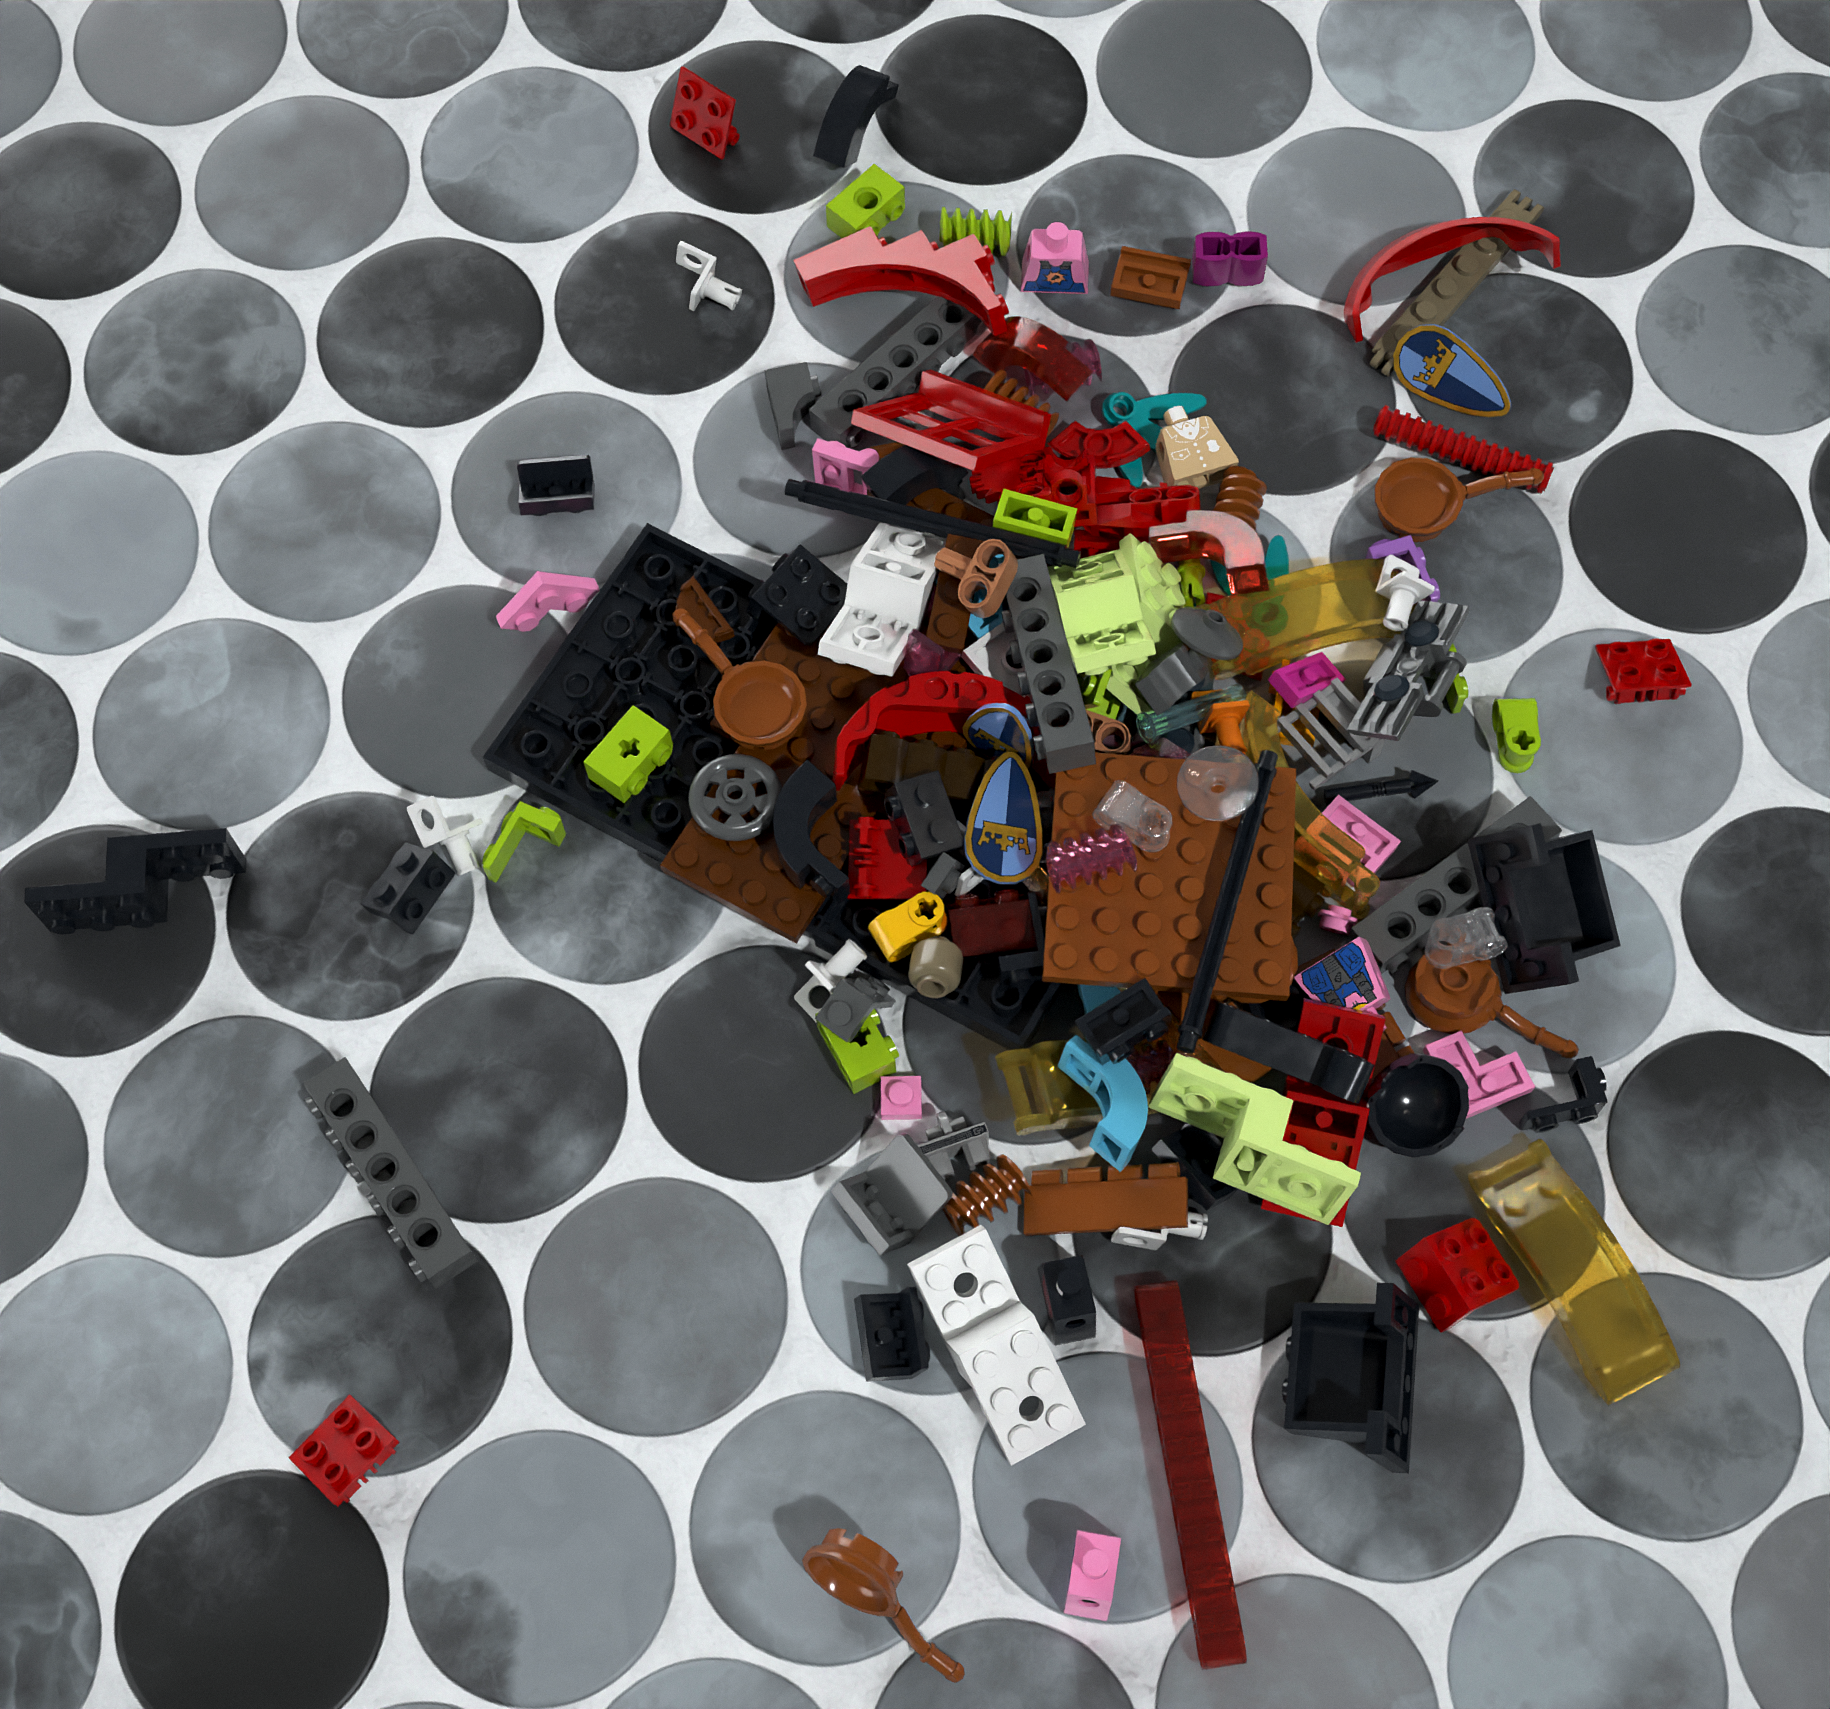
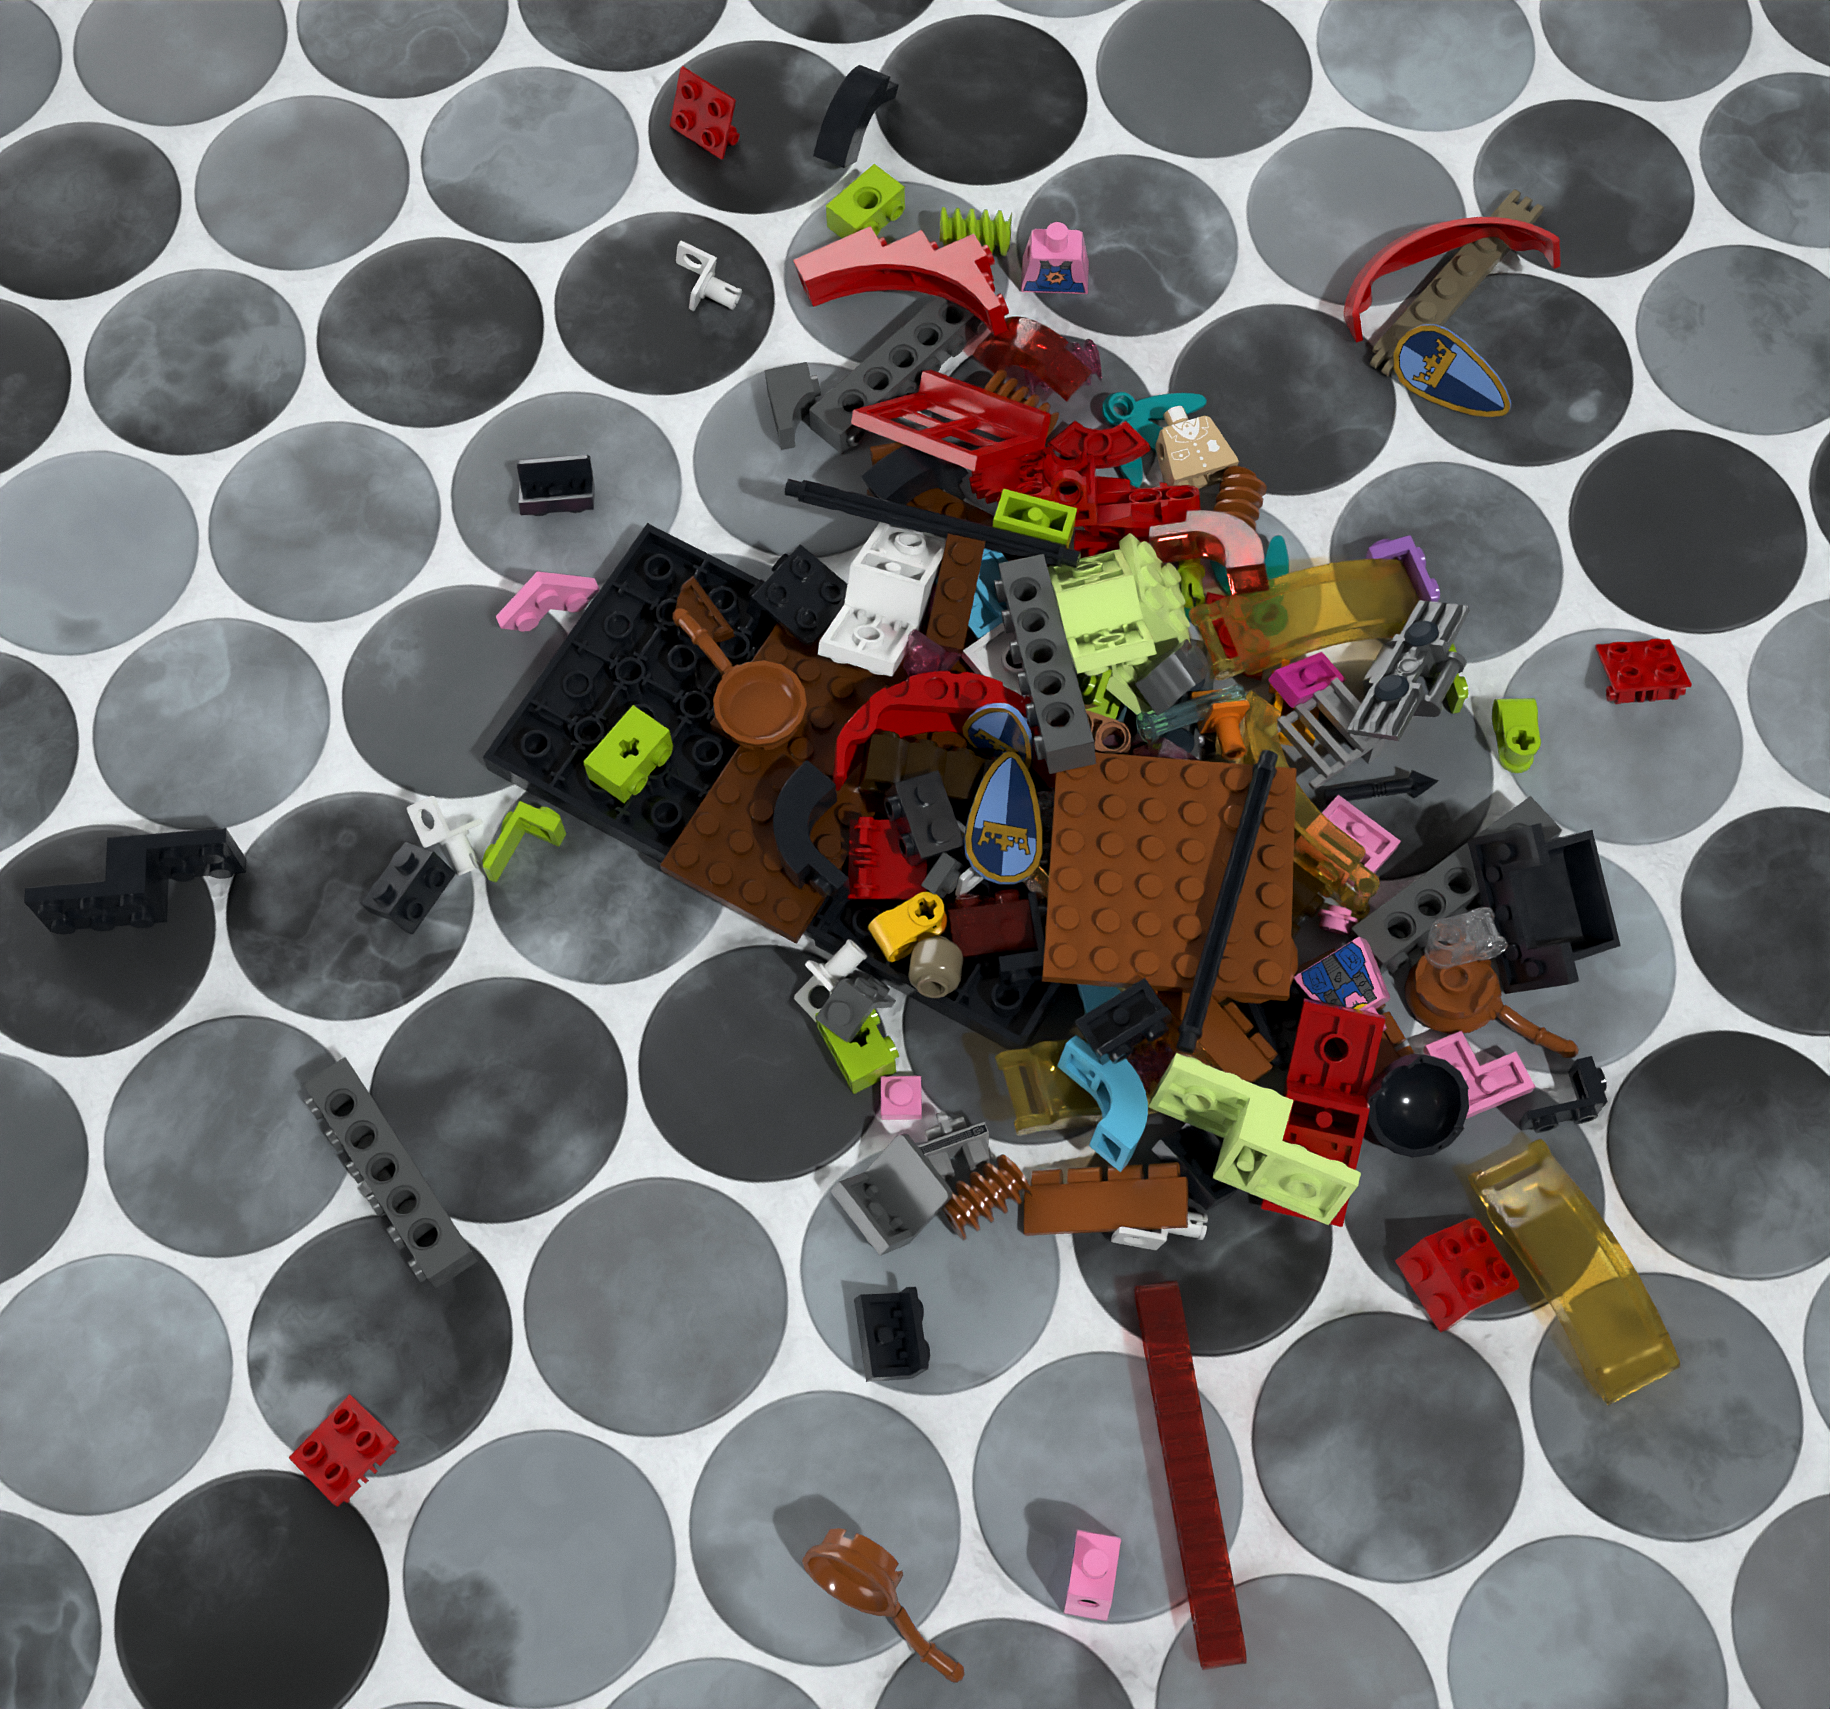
(735, 827): dark grey plate -> none
(836, 464): bright pink plate -> none
(977, 575): nougat beam -> none
(996, 1344): white bracket -> none
(1067, 1299): black torso -> none
(1089, 856): clear pink piece -> none
(1136, 815): clear piece -> none
(1150, 277): dark orange plate -> none
(1207, 633): dark grey dish -> none
(1217, 767): clear dish -> none
(1230, 259): magenta brick -> none
(1289, 1051): black beam -> none
(1355, 1374): black windscreen -> none
(1402, 590): white bracket -> none
(1426, 497): dark orange piece -> none
(1456, 446): red piece -> none

